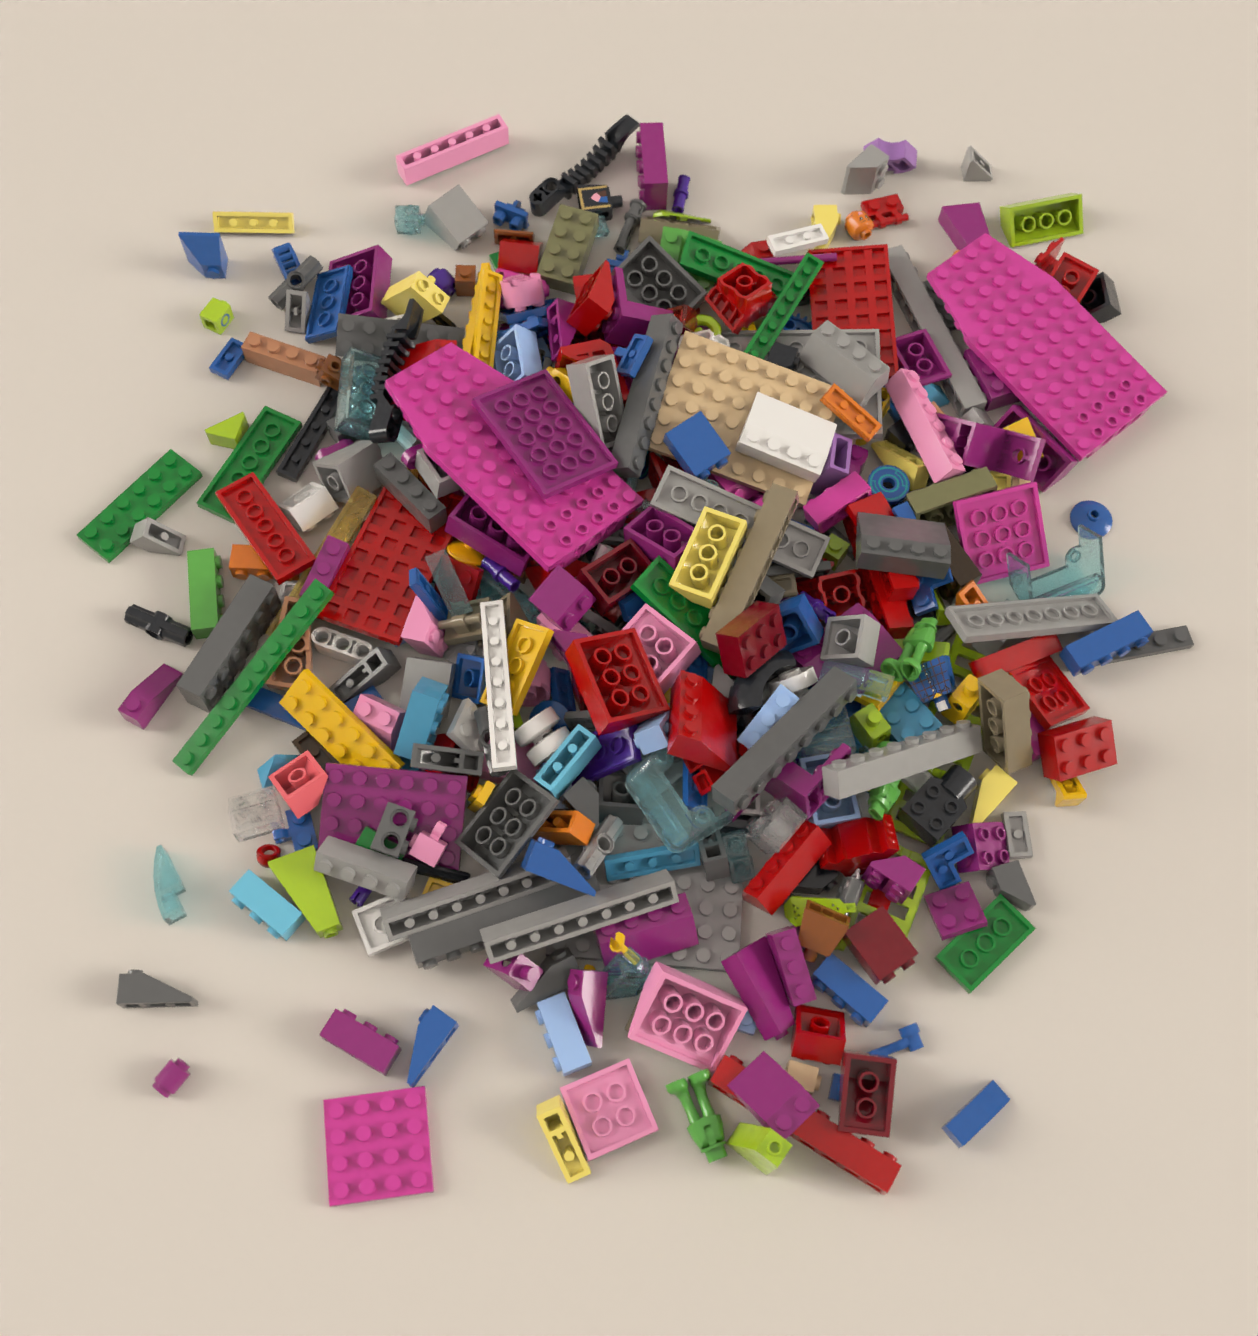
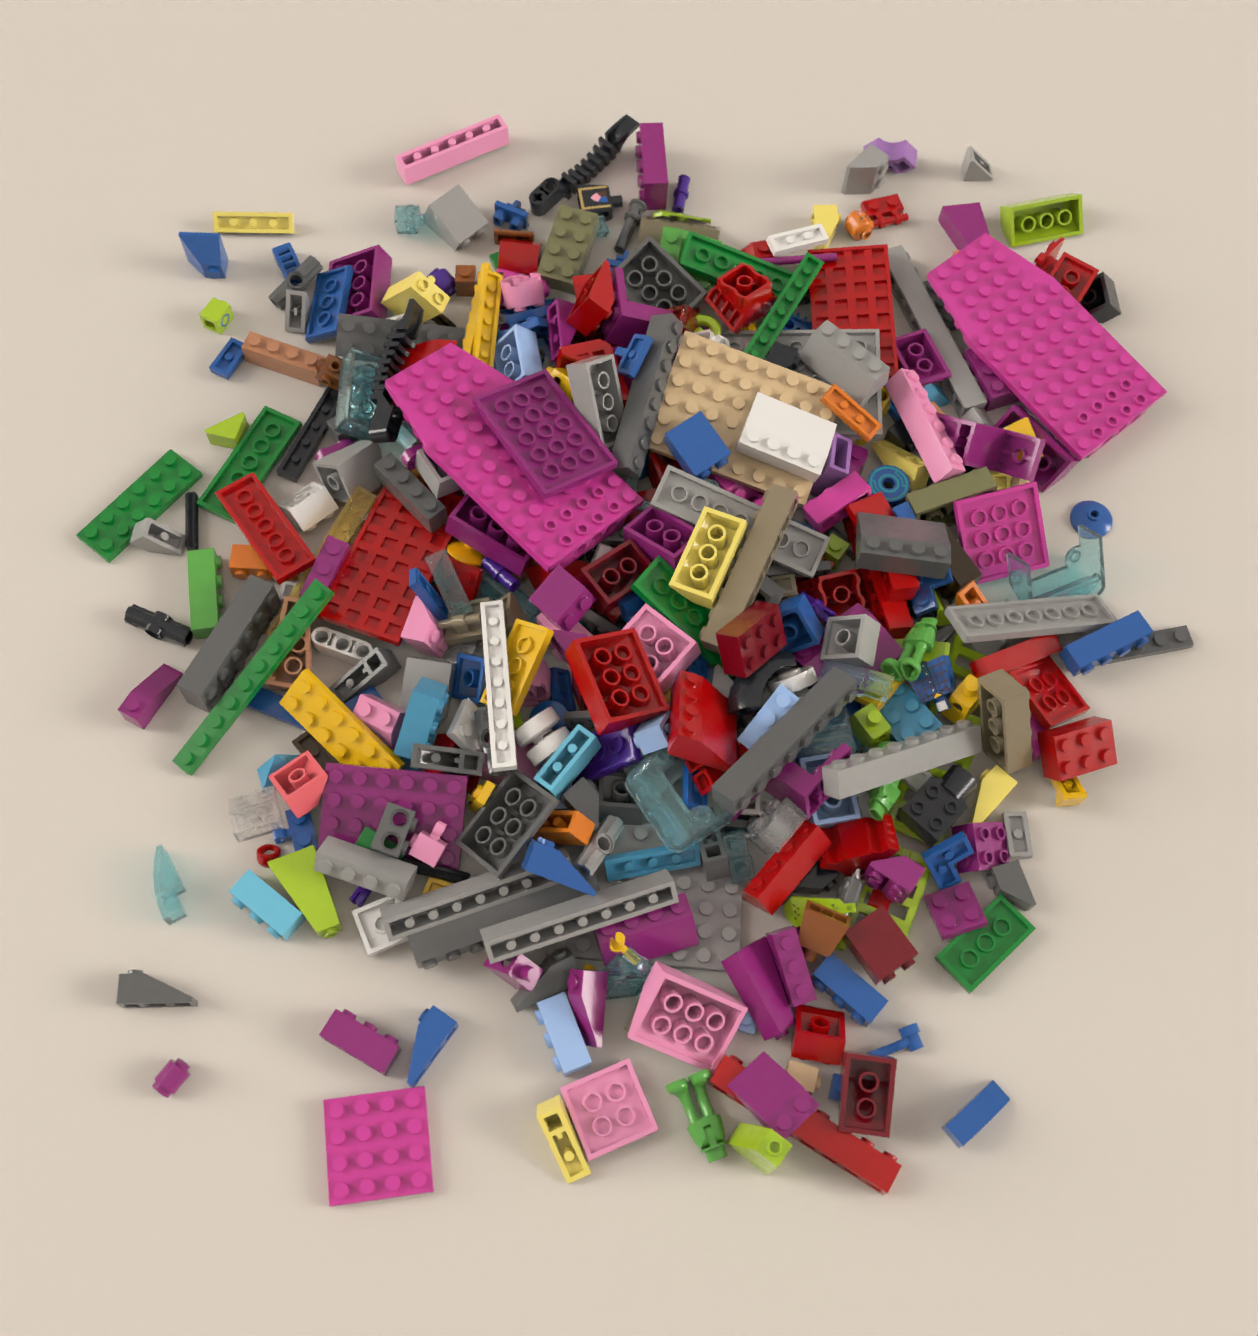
(191, 521): none -> black axle

